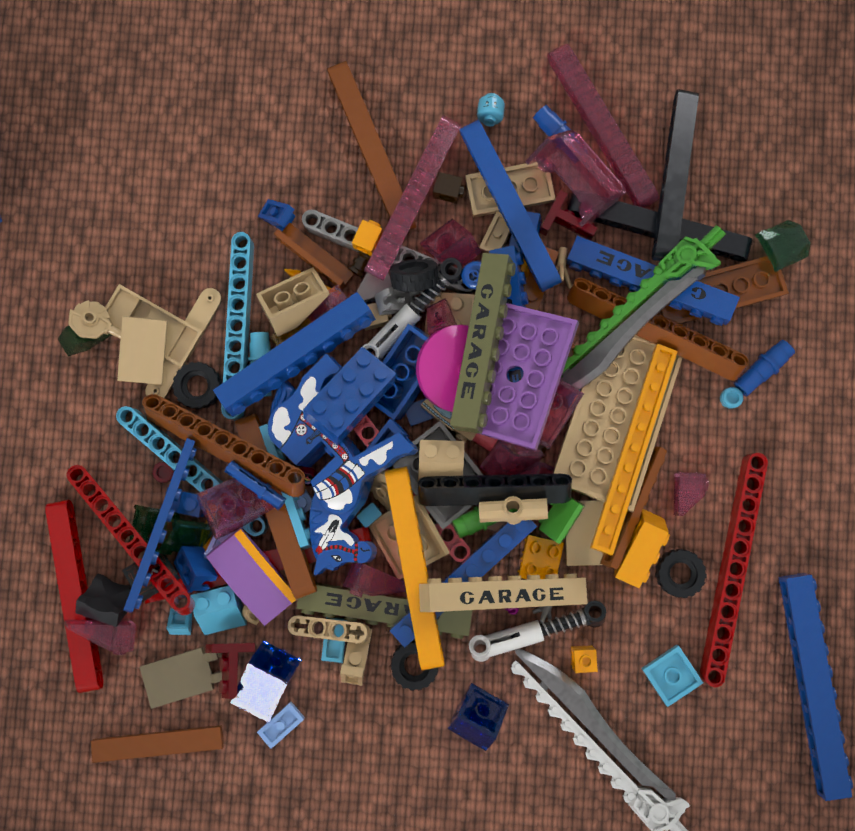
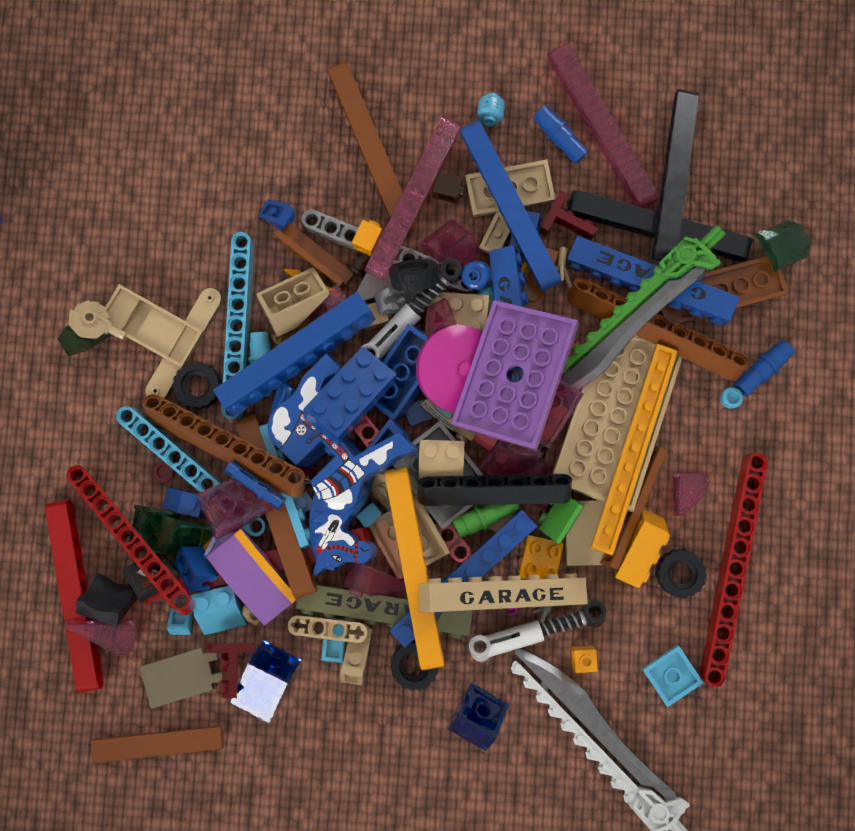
(142, 350): tan tile -> none
(158, 534): blue plate -> none
(281, 725): light blue plate -> none
(482, 343): olive brick -> none
(499, 510): tan piece -> none
(580, 171): clear pink windscreen -> none
(815, 687): blue brick -> none

